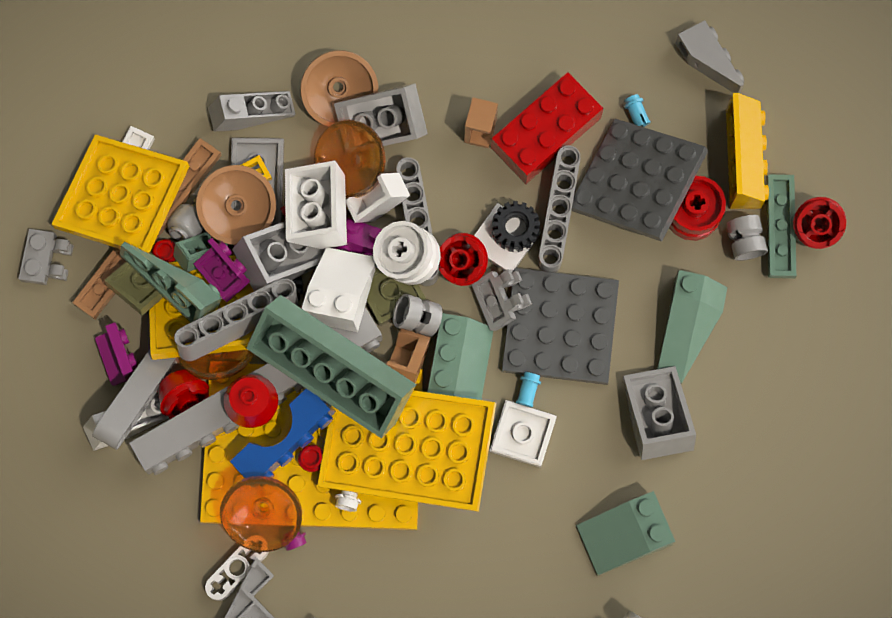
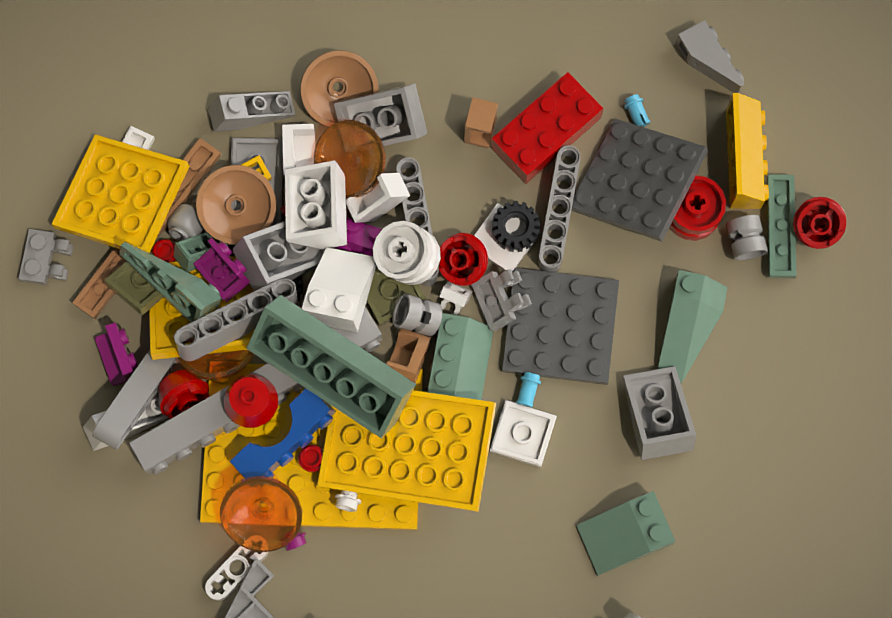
(298, 145): none -> white panel
(455, 294): none -> white tile

